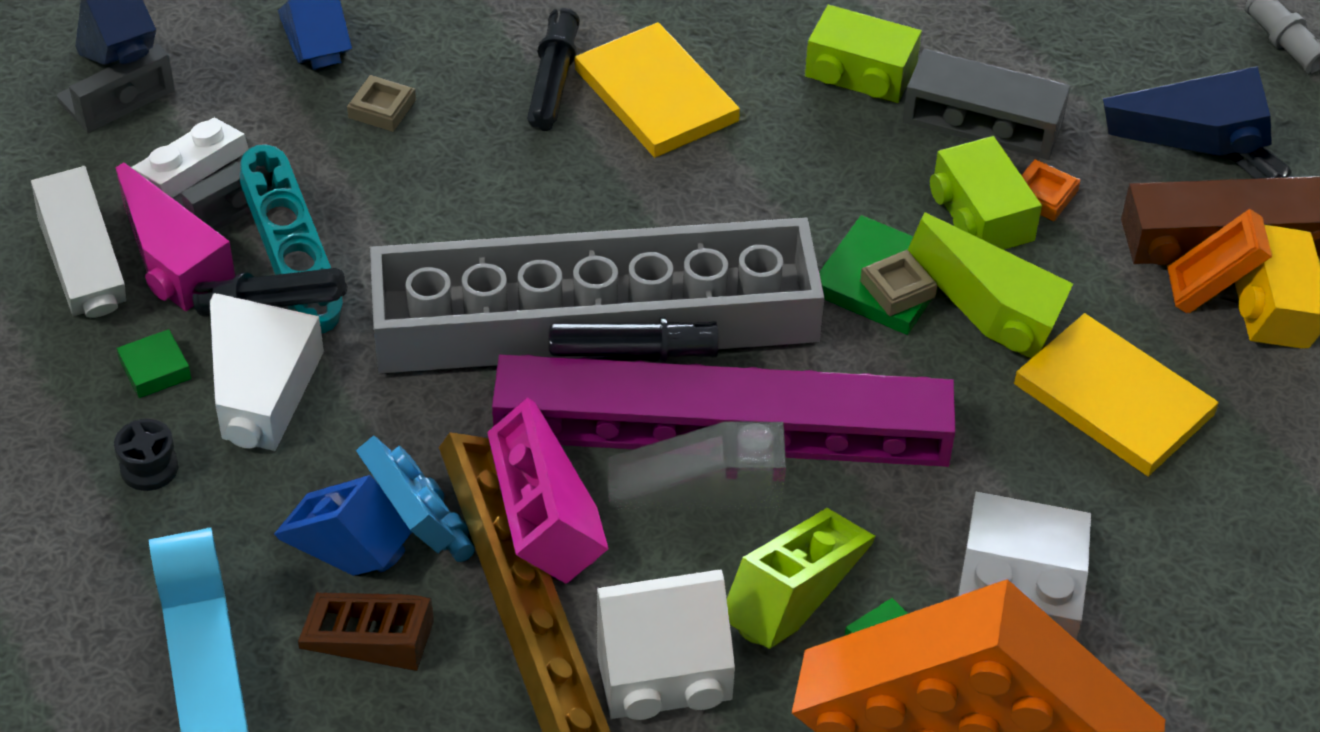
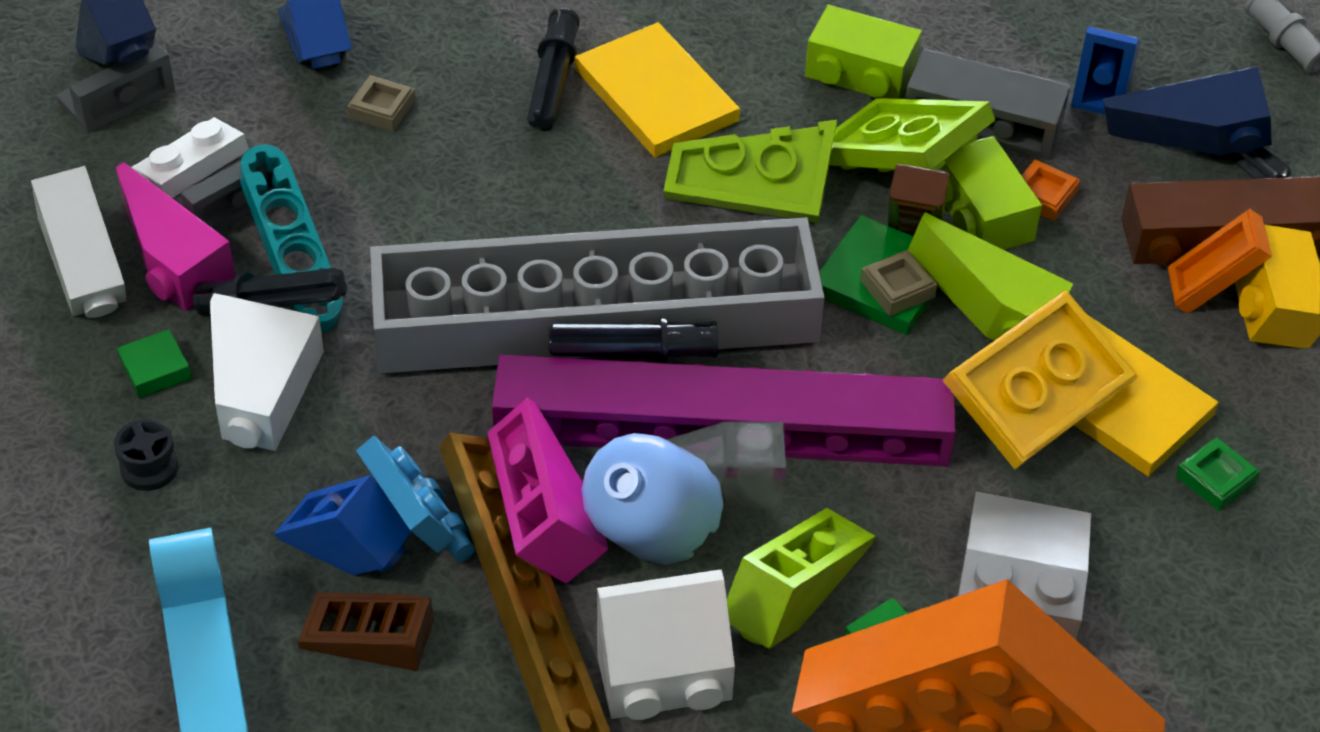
(651, 498): none -> light blue cylinder
(757, 174): none -> lime wing
(908, 133): none -> lime plate
(914, 193): none -> reddish brown slope
(1039, 379): none -> yellow tile
(1104, 68): none -> blue slope
(1217, 474): none -> green tile

